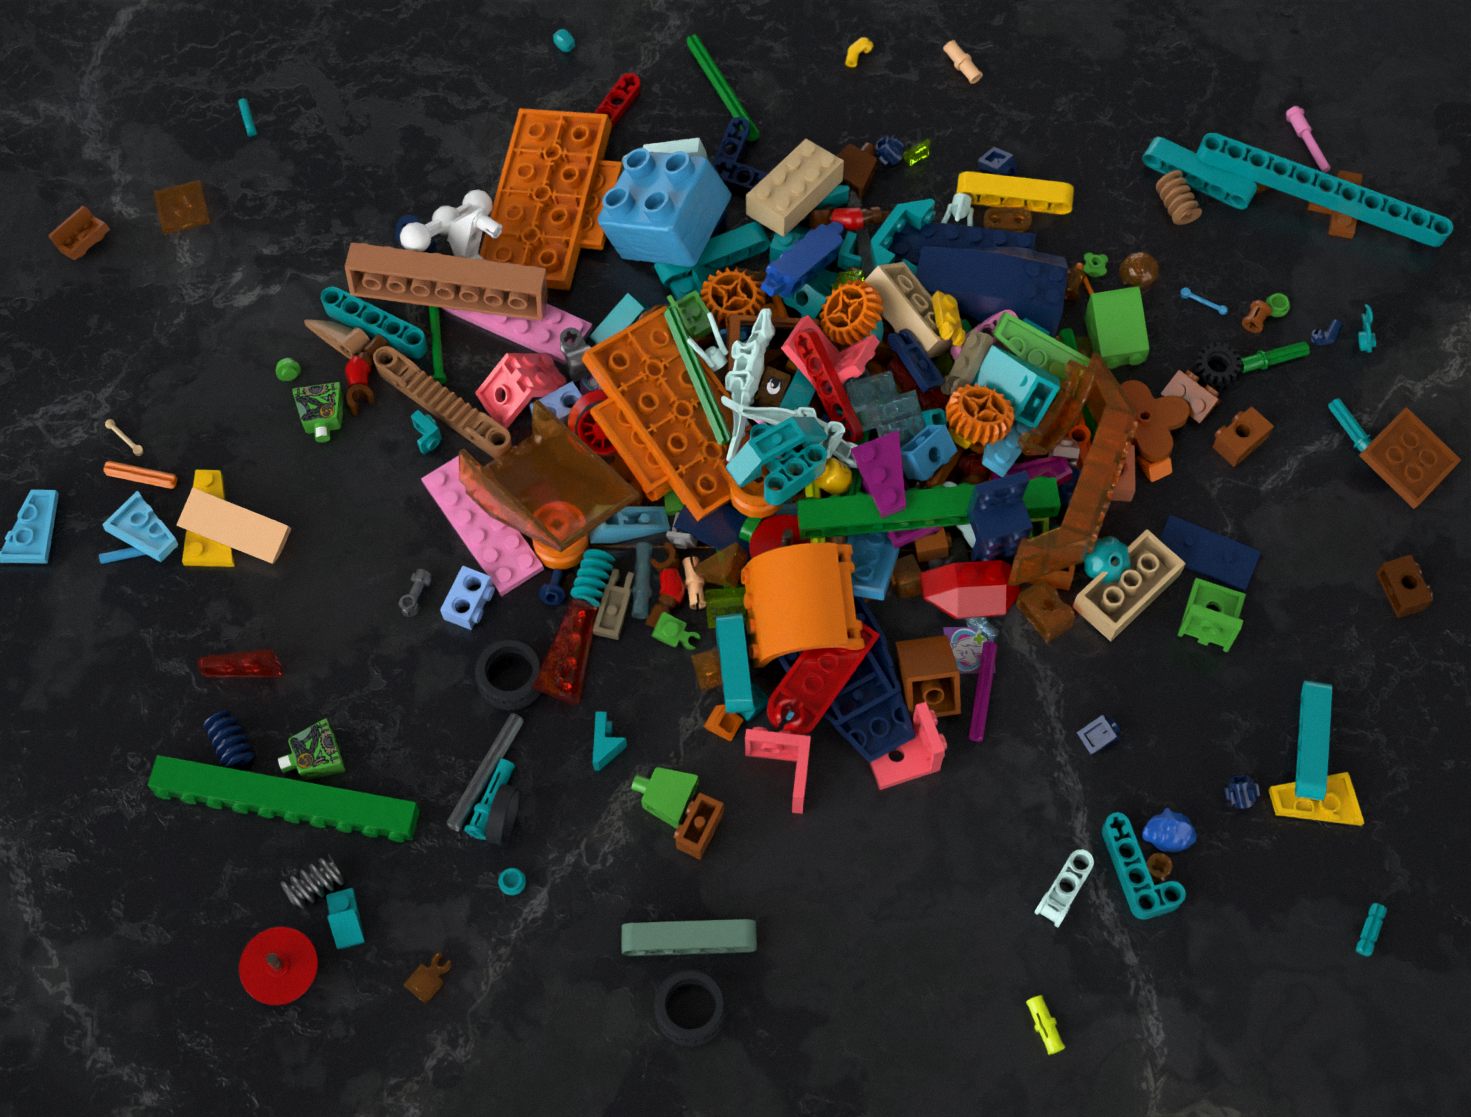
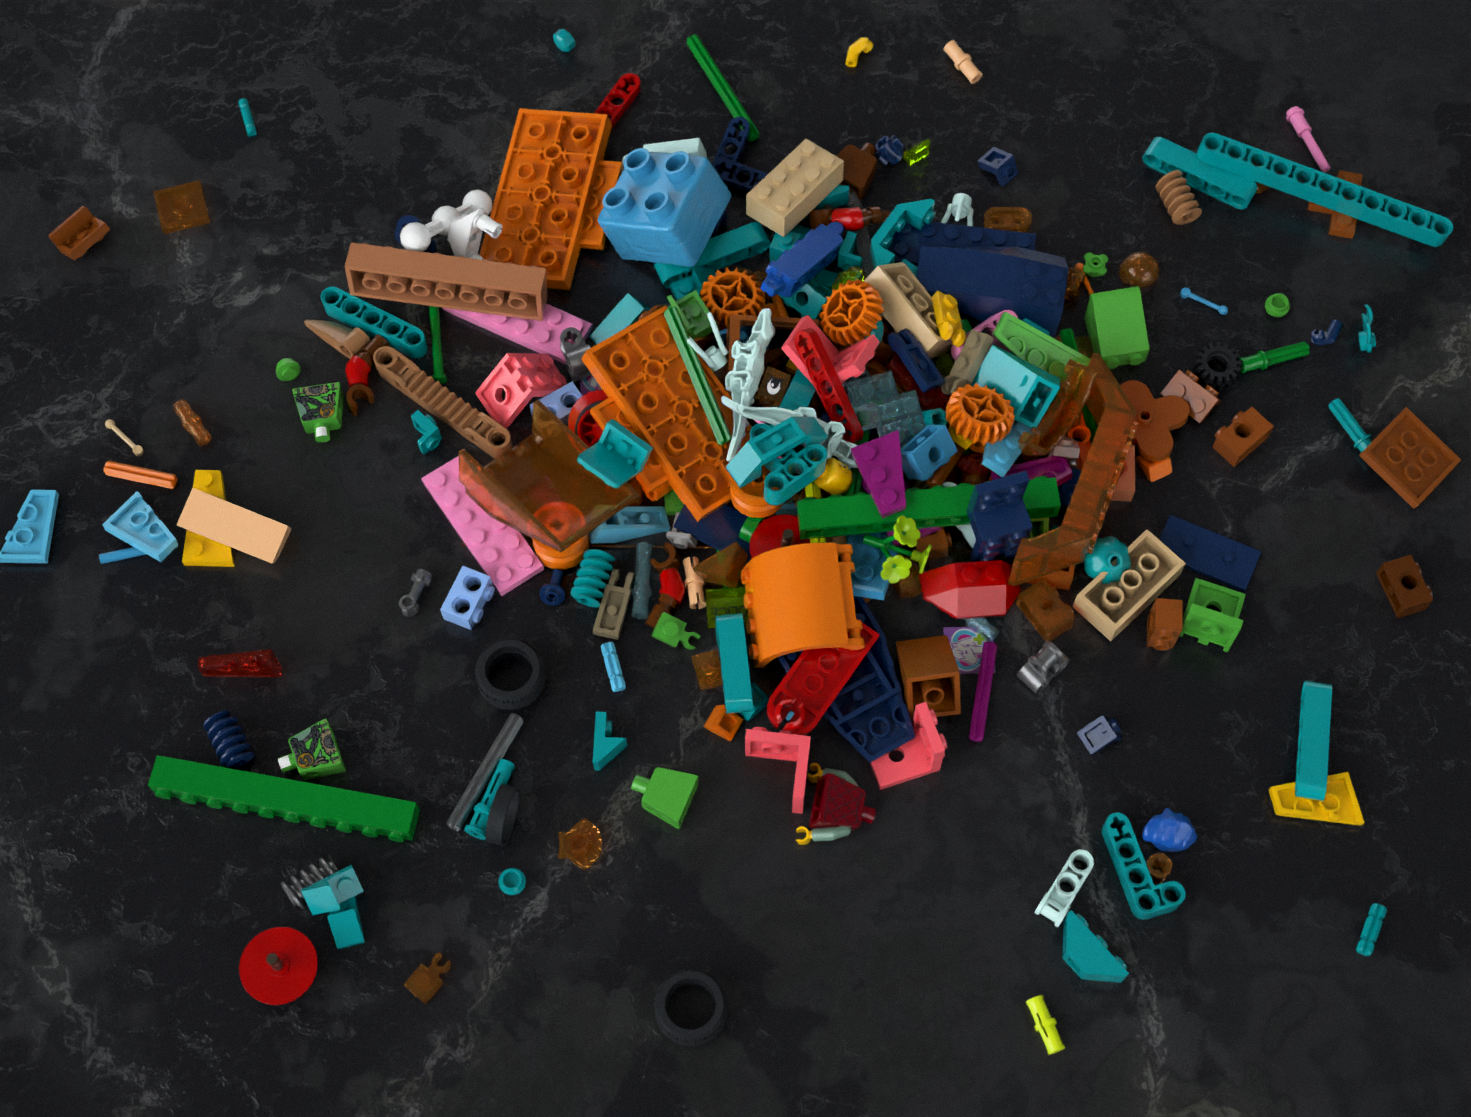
(192, 422): none -> clear orange pin
(331, 891): none -> teal slope
(568, 655): clear red wing -> none
(581, 844): none -> clear orange animal
(613, 666): none -> medium azure axle
(616, 456): none -> teal bracket
(689, 937): sand green beam -> none
(699, 826): dark orange brick -> none
(836, 806): none -> dark red torso
(898, 567): none -> lime plant
(1016, 192): yellow beam -> none
(1043, 667): none -> flat silver piece
(1089, 953): none -> teal slope
(1164, 623): none -> dark orange brick
(1242, 791): dark blue gear -> none
(1256, 316): dark orange bush -> none

